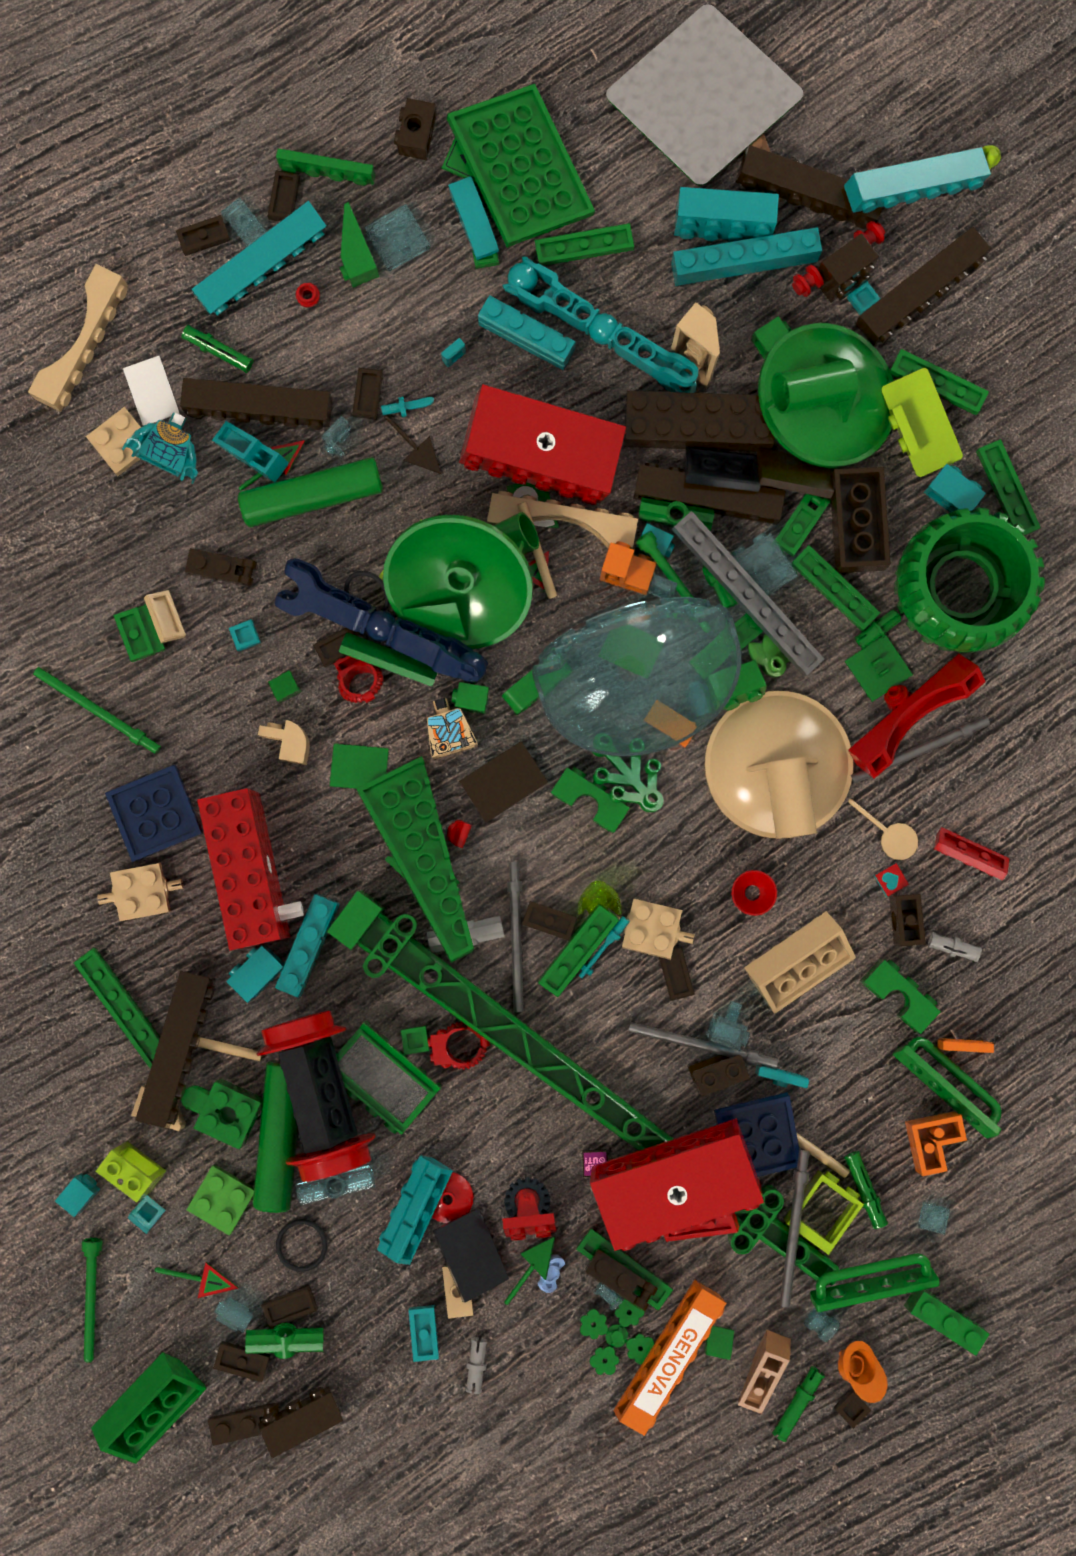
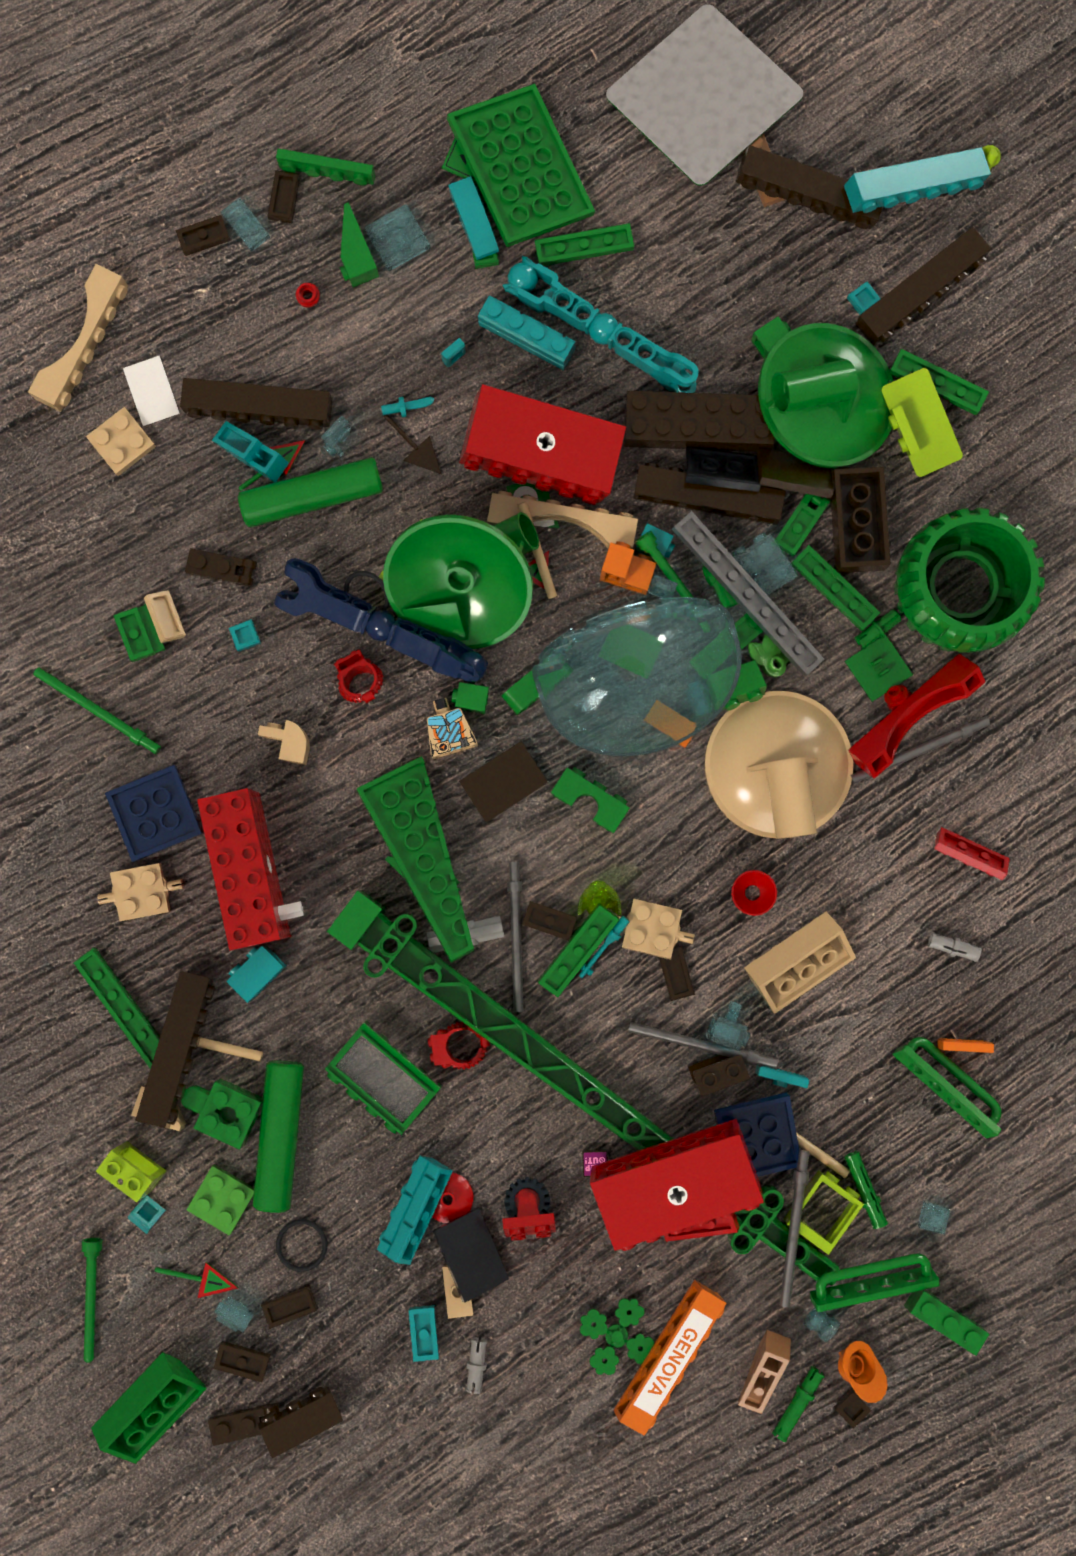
(78, 1194): teal brick -> none
(165, 447): teal torso -> none
(193, 336): green pin -> none
(259, 258): teal brick -> none
(284, 687): green slope -> none
(284, 1340): green piece -> none
(307, 945): teal brick -> none
(317, 1096): brick -> none
(329, 647): dark brown tile -> none
(351, 1181): clear light blue piece -> none
(357, 765): green sticker -> none
(367, 393): dark brown tile -> none
(387, 659): green tile -> none
(415, 143): dark brown brick -> none
(415, 1040): green plate -> none
(458, 832): red plate -> none
(539, 1259): green piece -> none
(549, 1285): light blue piece -> none
(594, 1240): green plate -> none
(609, 1296): clear light blue bush -> none
(619, 1279): dark brown plate -> none
(631, 777): green plant -> none
(659, 512): green piece -> none
(698, 341): tan slope -> none
(719, 1343): green slope -> none
(725, 214): teal brick -> none
(746, 256): teal brick -> none
(845, 267): dark brown brick -> none
(891, 879): red tile -> none
(897, 840): tan piece -> none
(907, 920): dark brown brick -> none
(917, 1009): green arch -> none
(929, 1135): orange brick -> none
(953, 490): teal brick -> none
(1007, 486): green plate -> none

